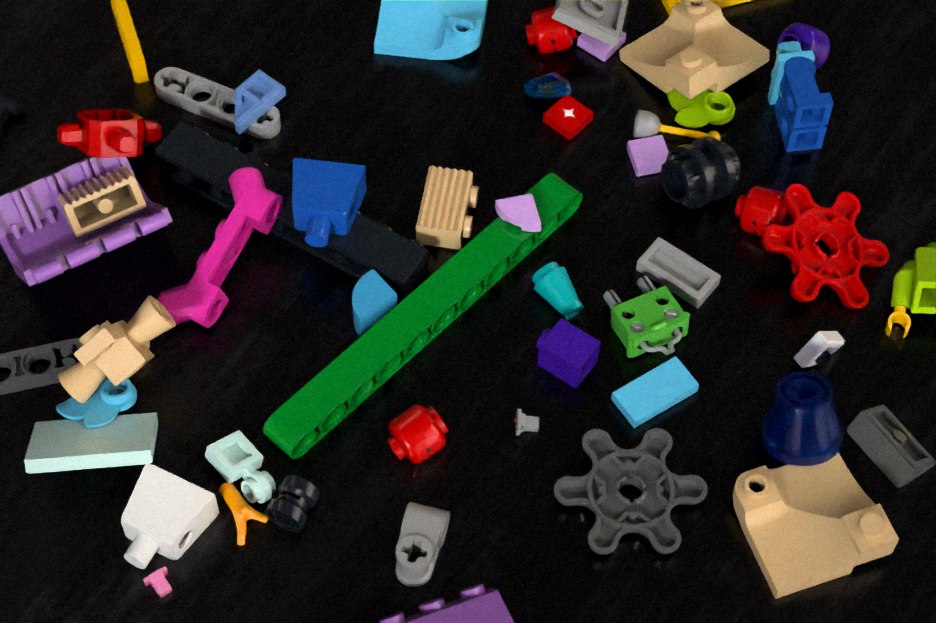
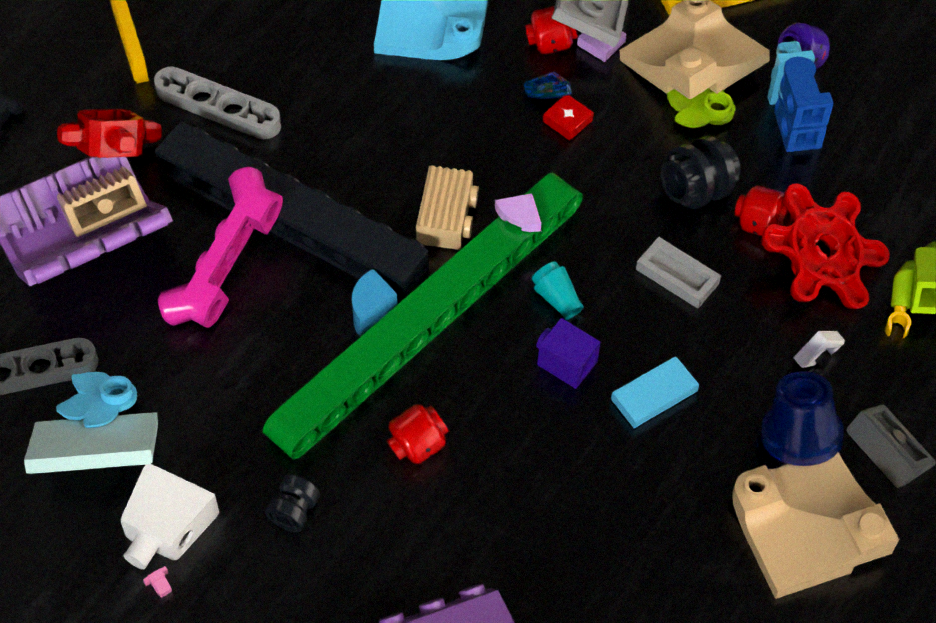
(115, 350): tan brick -> none
(238, 458): light aqua plate -> none
(241, 510): light orange bar -> none
(255, 98): medium blue tile -> none
(326, 198): blue torso -> none
(420, 539): light grey piece -> none
(525, 423): light grey piece -> none
(638, 467): dark grey plate -> none
(647, 154): lavender tile -> none
(648, 125): hinge -> none
(648, 320): bright green piece -> none

